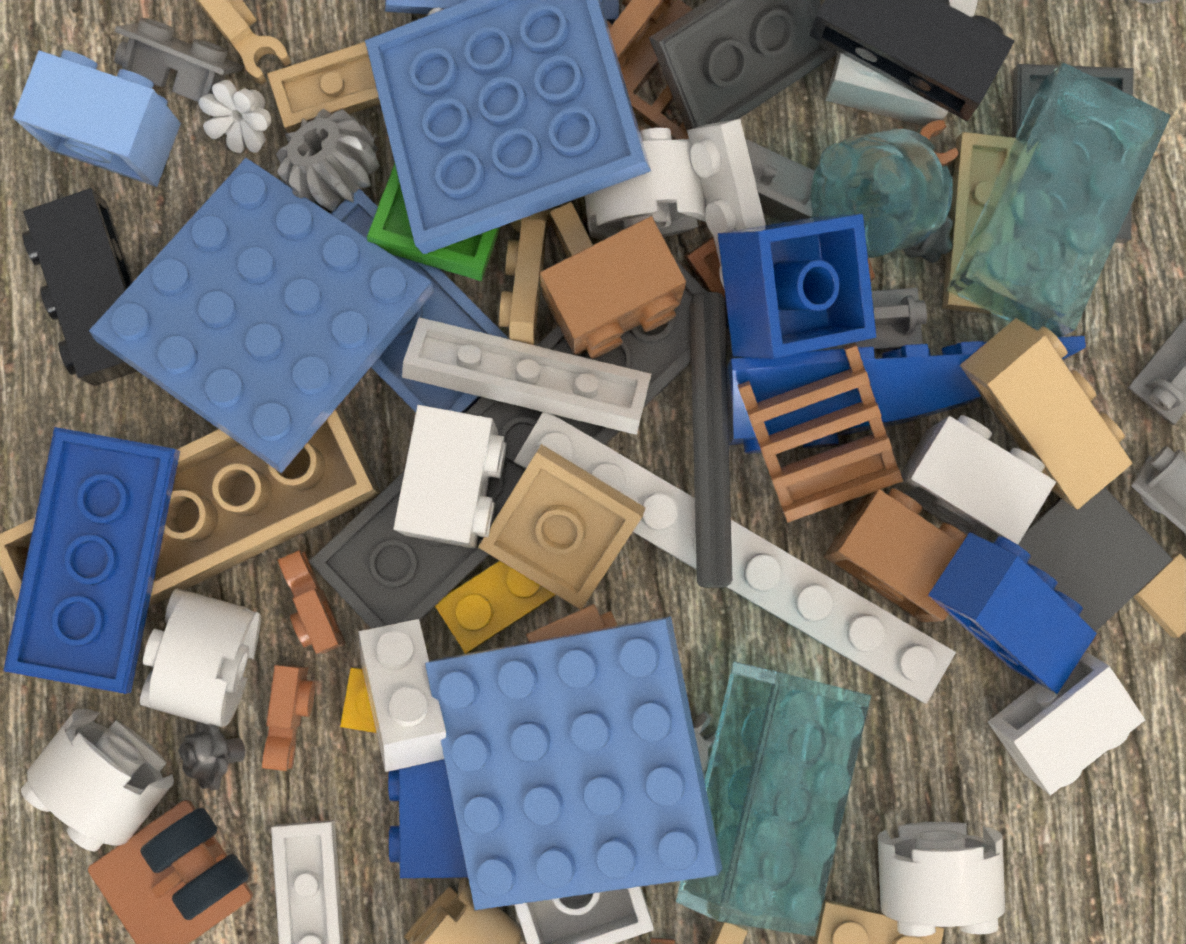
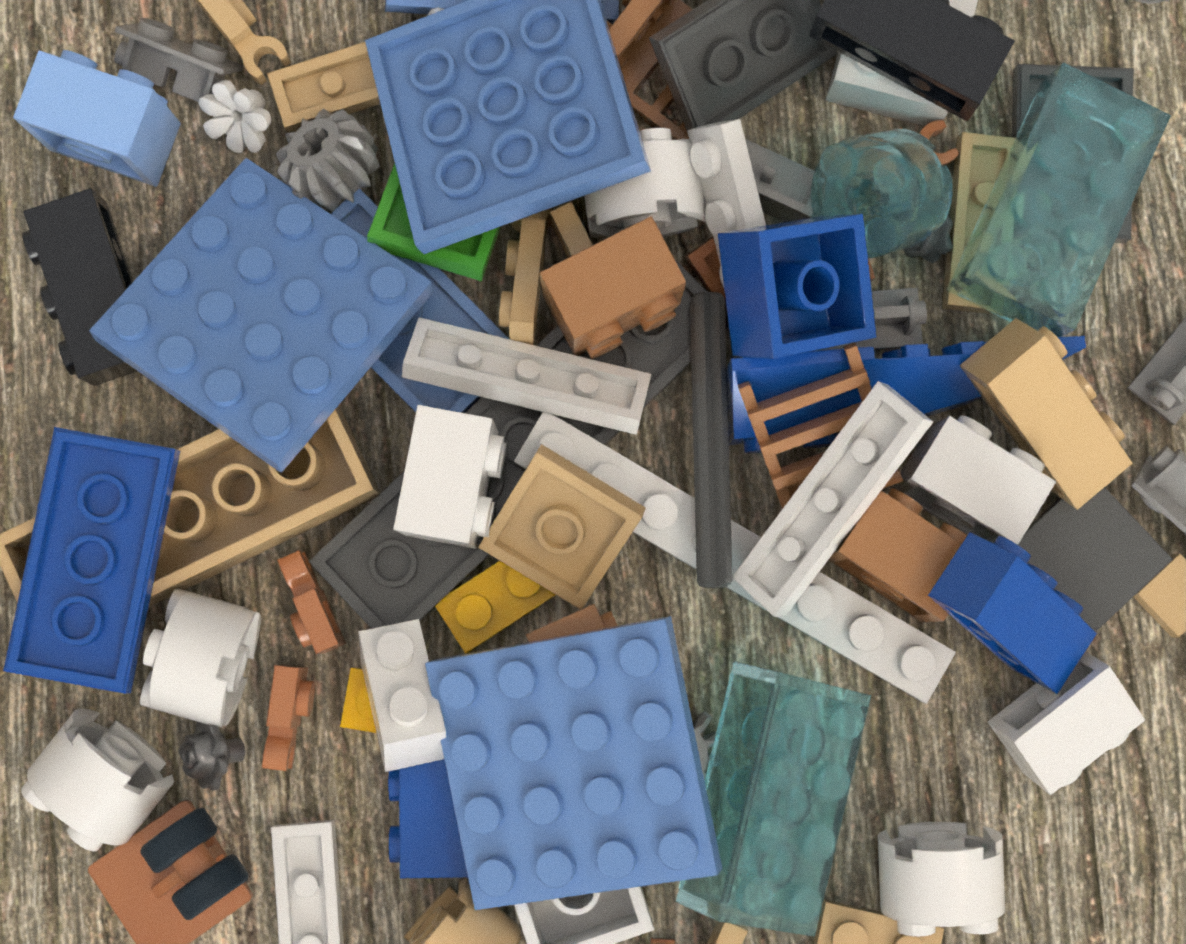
(831, 499): none -> white plate

